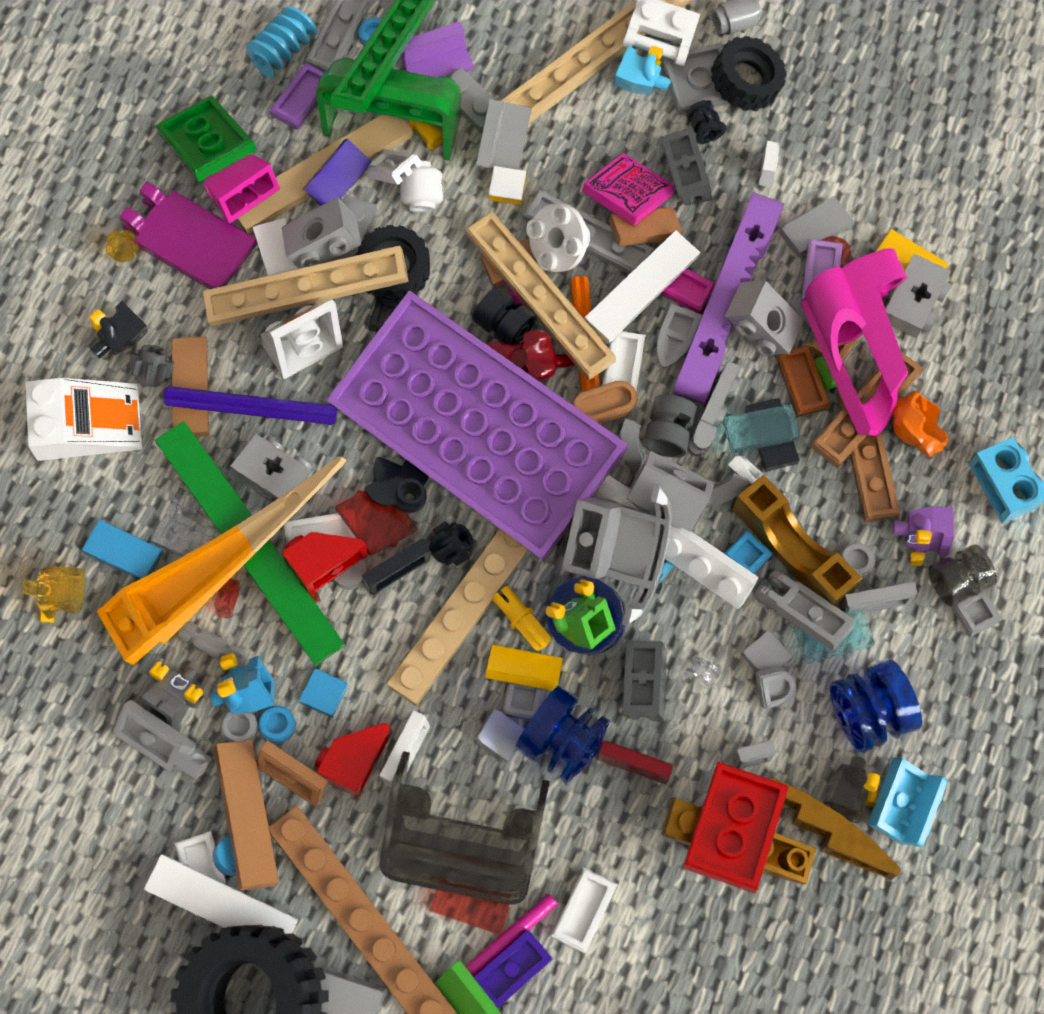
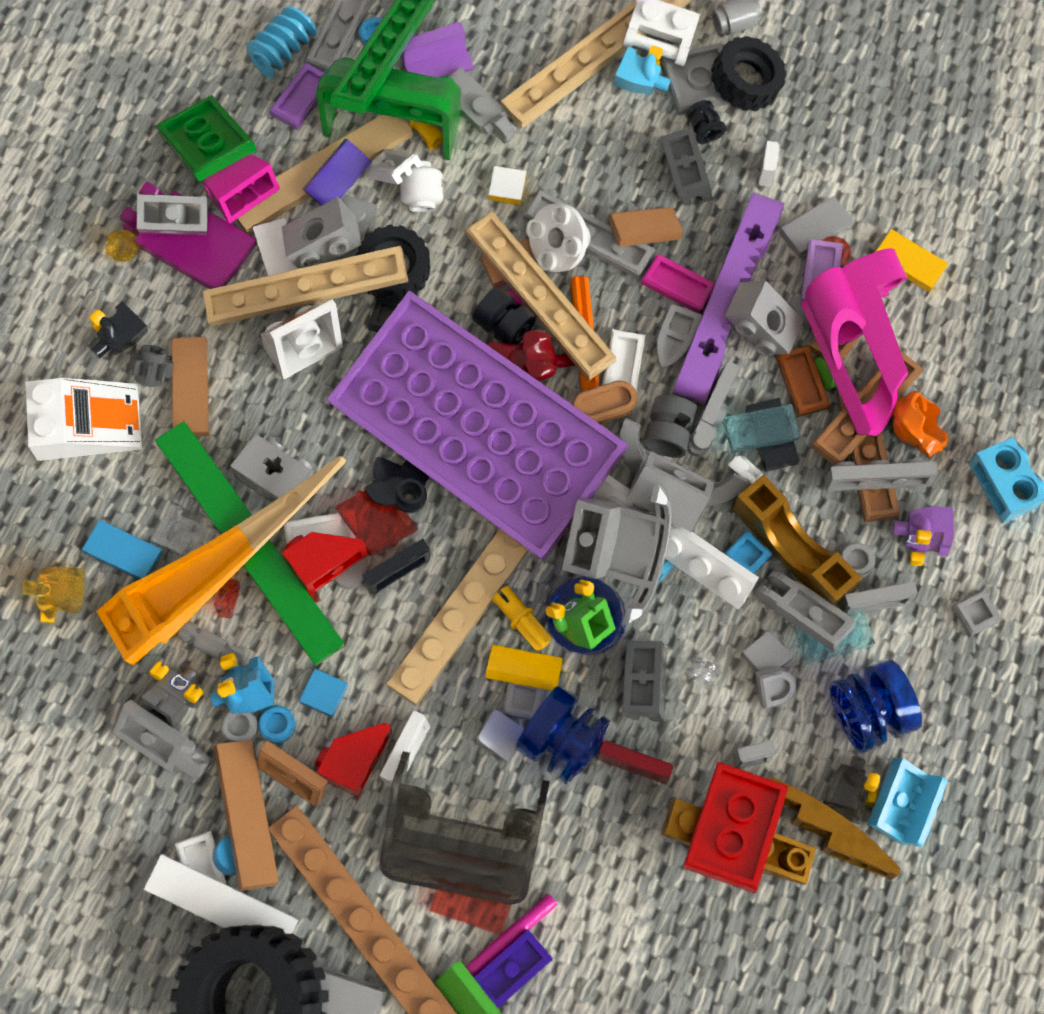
(172, 214): none -> light grey brick
(249, 405): dark purple axle -> none
(451, 543): black gear -> none
(503, 135): light grey panel -> none
(584, 910): white tile -> none
(628, 189): dark pink tile -> none
(641, 287): white tile -> none
(881, 475): none -> light grey plate
(925, 279): light grey brick -> none
(959, 576): clear smoke wheel -> none

